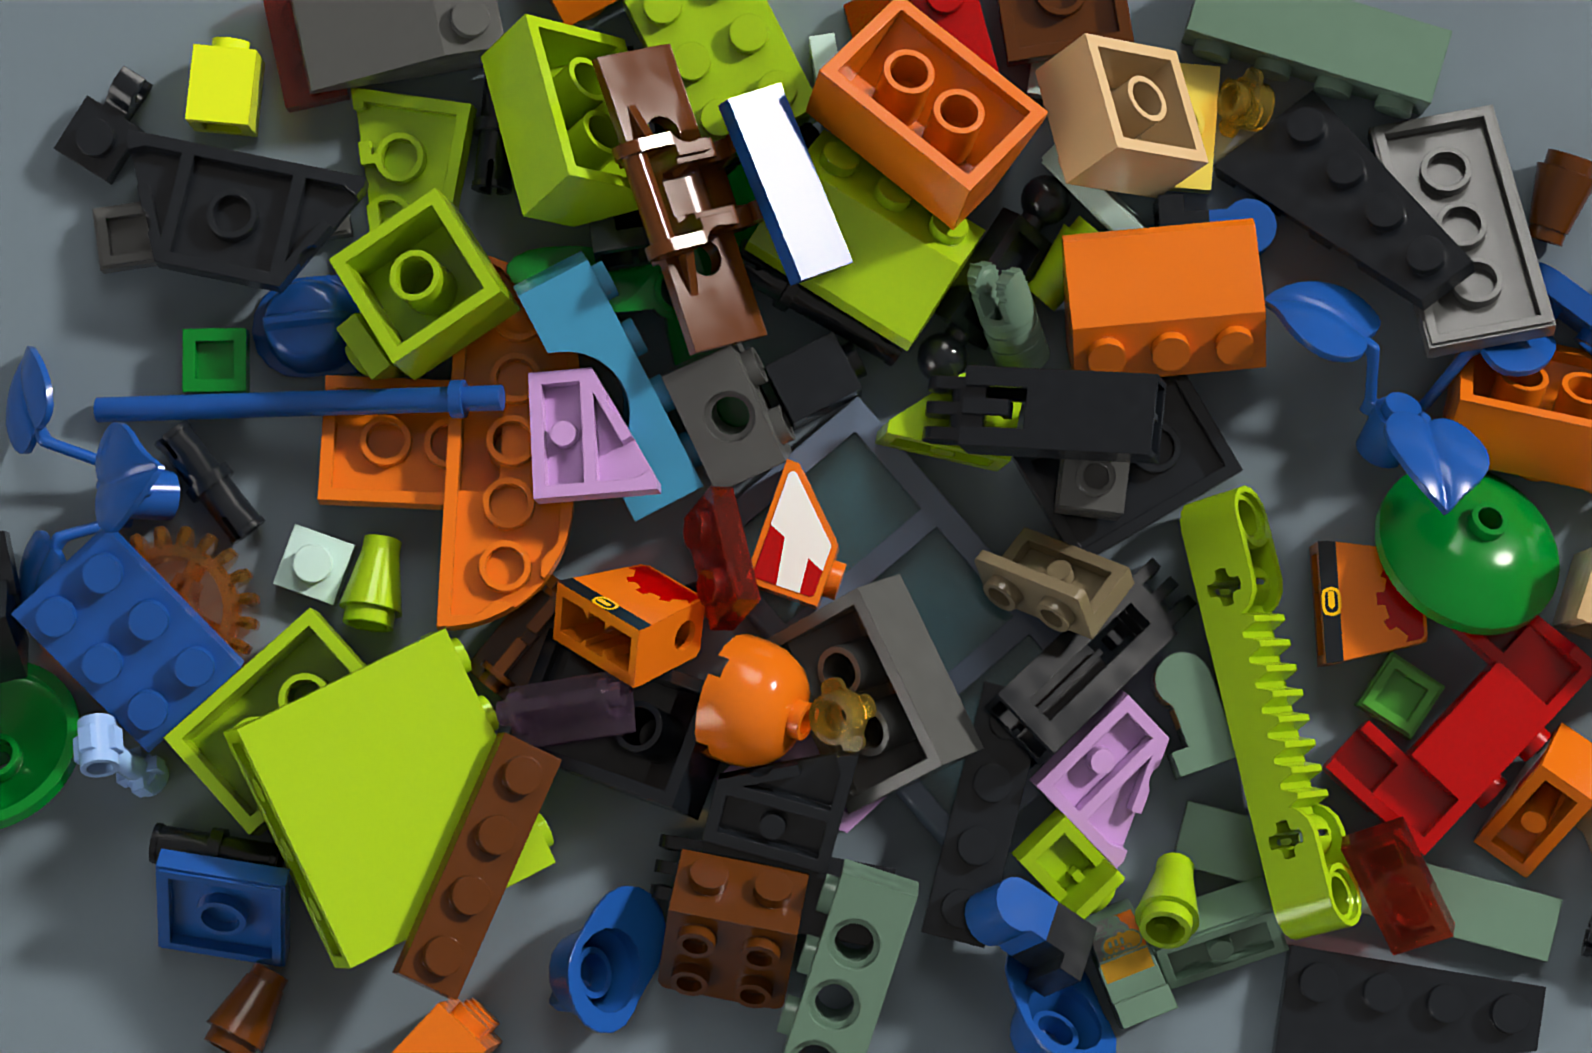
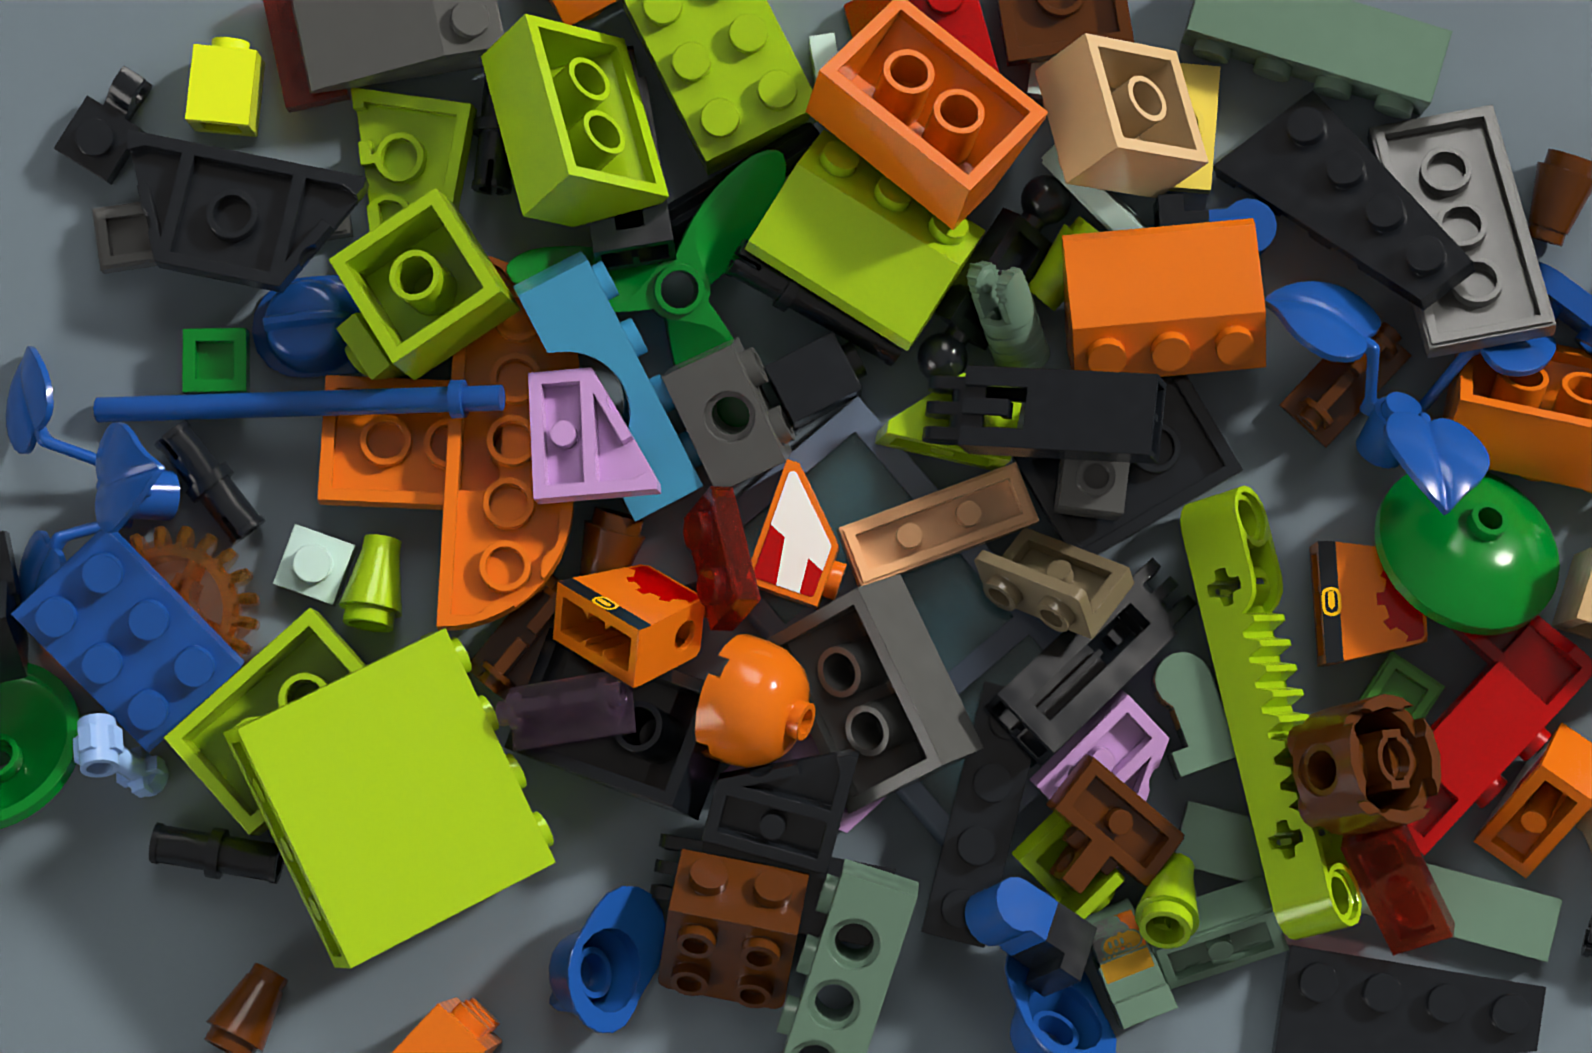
(223, 907): blue tile -> none
(477, 866): reddish brown plate -> none
(610, 541): none -> reddish brown cone
(682, 197): reddish brown piece -> none
(785, 183): tile -> none
(827, 716): clear yellow plate -> none
(938, 525): none -> light nougat tile
(1108, 829): none -> reddish brown hinge
(1245, 103): clear yellow plate -> none
(1335, 390): none -> reddish brown hinge
(1364, 766): none -> reddish brown brick

